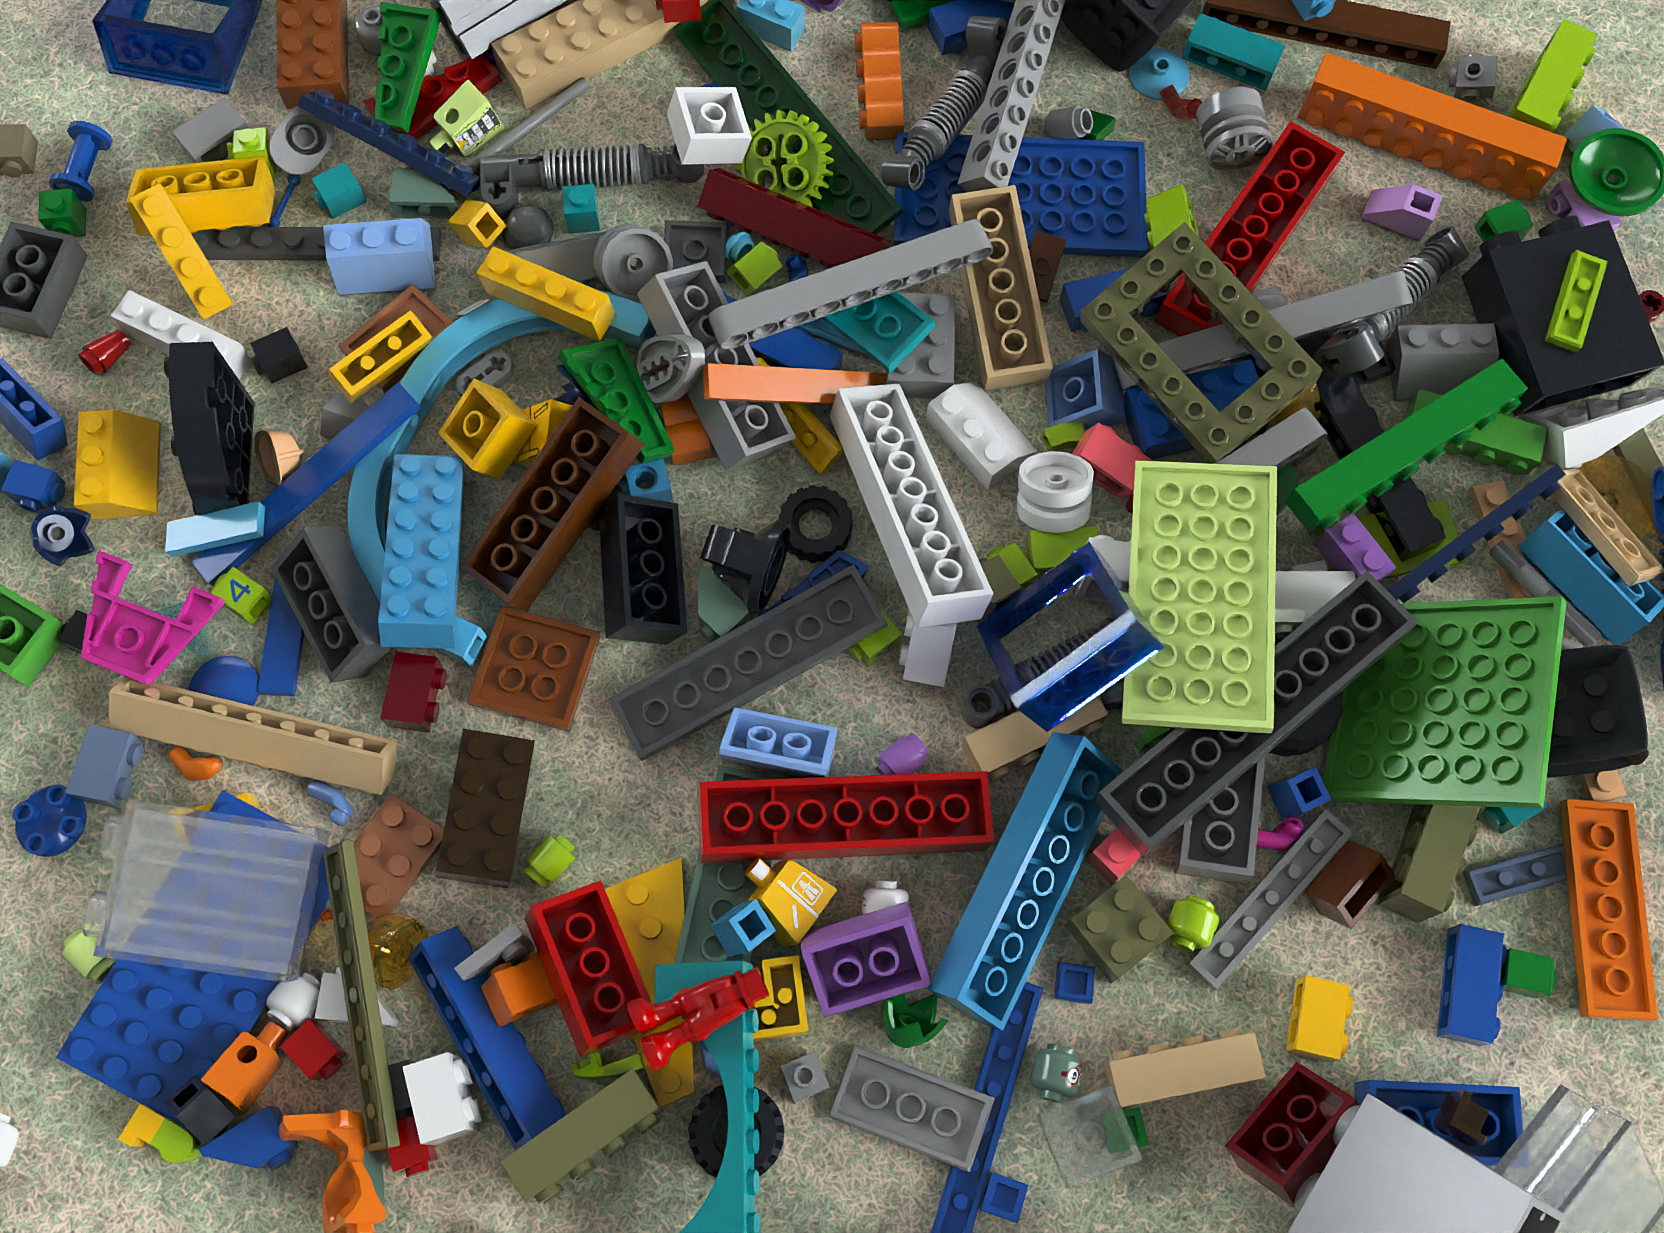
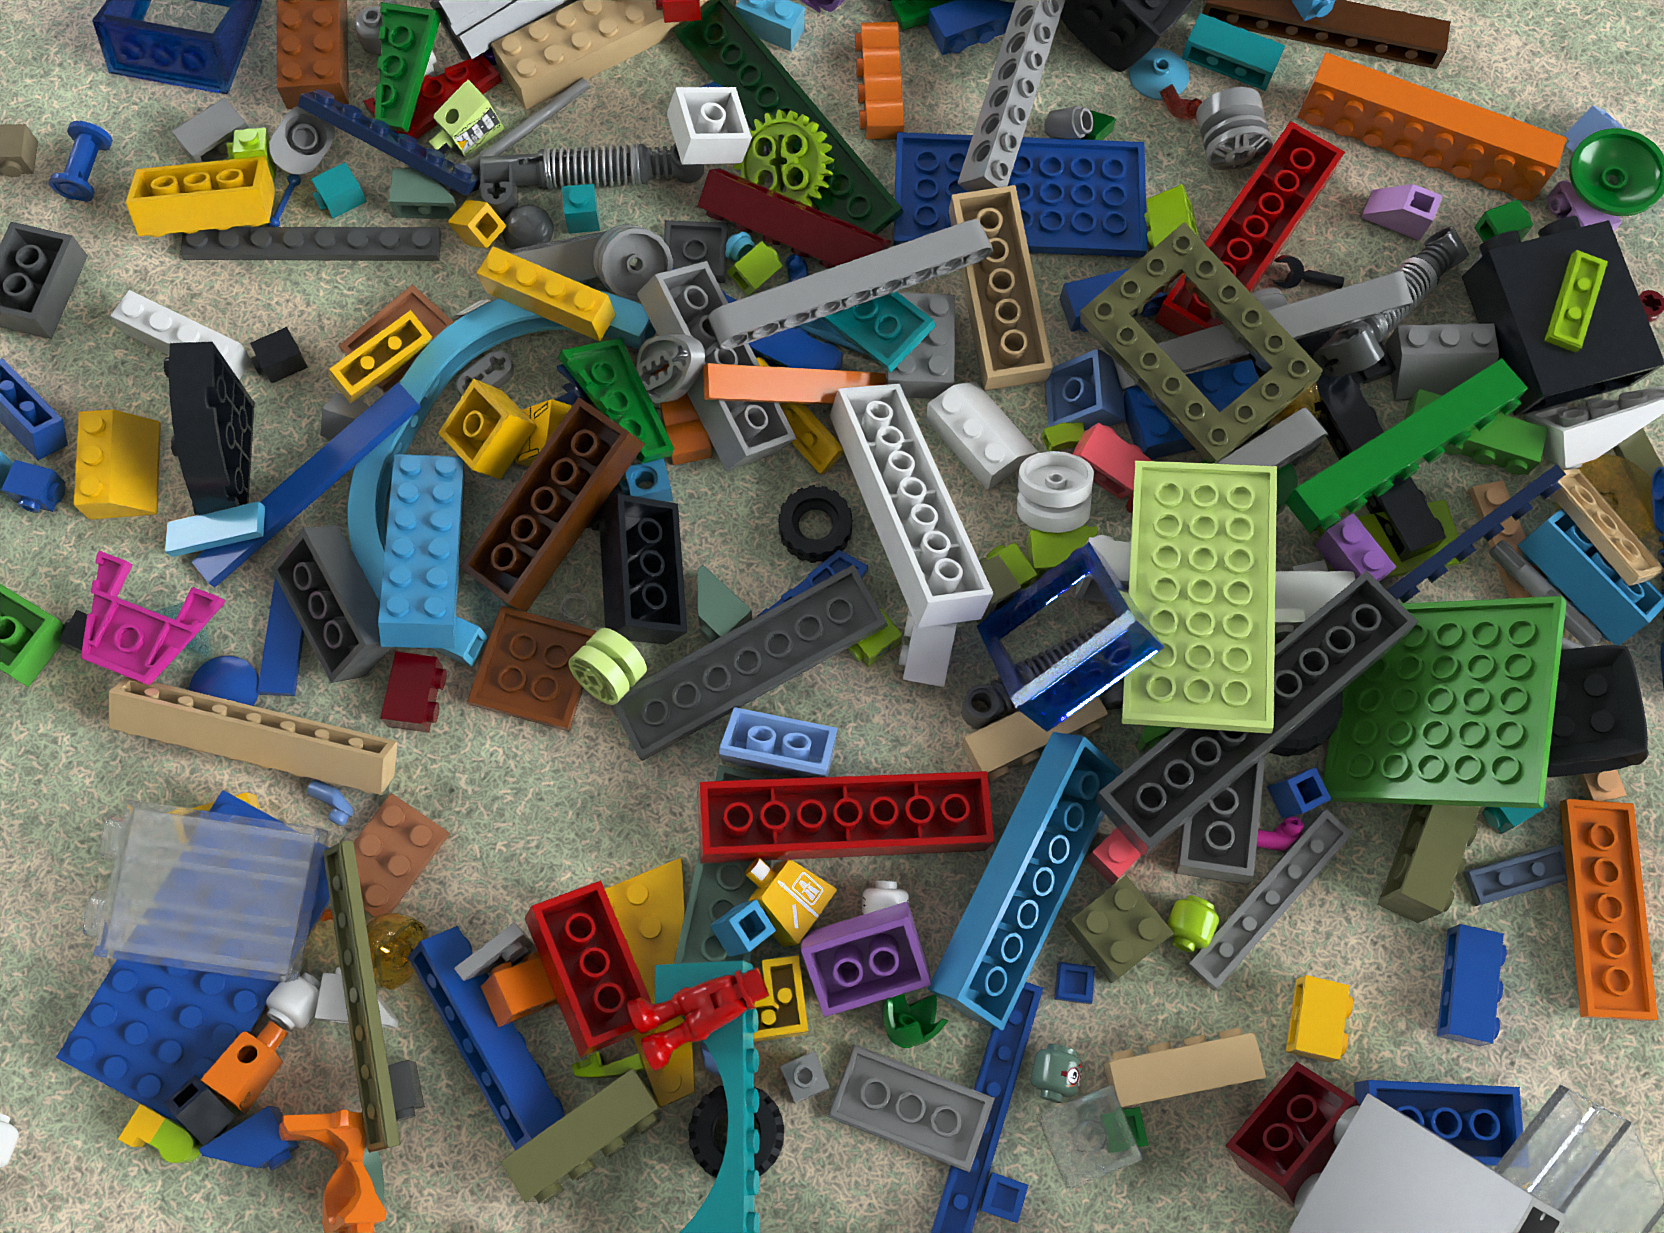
(49, 821): blue dish -> none
(62, 212): green brick -> none
(72, 537): dark blue piece -> none
(79, 953): yellowish green brick -> none
(104, 352): red cone -> none
(105, 766): sand blue brick -> none
(181, 251): yellow brick -> none
(194, 768): orange arm -> none
(242, 595): lime brick -> none
(277, 454): light nougat piece -> none
(314, 1051): red brick -> none
(380, 256): light blue slope -> none
(410, 1154): red brick -> none
(442, 1099): white brick -> none
(485, 808): dark brown brick -> none
(550, 860): lime brick -> none
(607, 666): none -> yellowish green wheel
(749, 559): black piece -> none
(903, 756): medium lavender brick -> none
(951, 109): dark grey piece -> none
(1045, 259): reddish brown plate -> none
(1297, 274): none -> black piece
(1350, 884): reddish brown piece -> none
(1462, 1118): dark brown panel -> none
(1474, 77): light grey brick -> none
(1528, 974): green brick -> none
(1553, 76): lime brick -> none

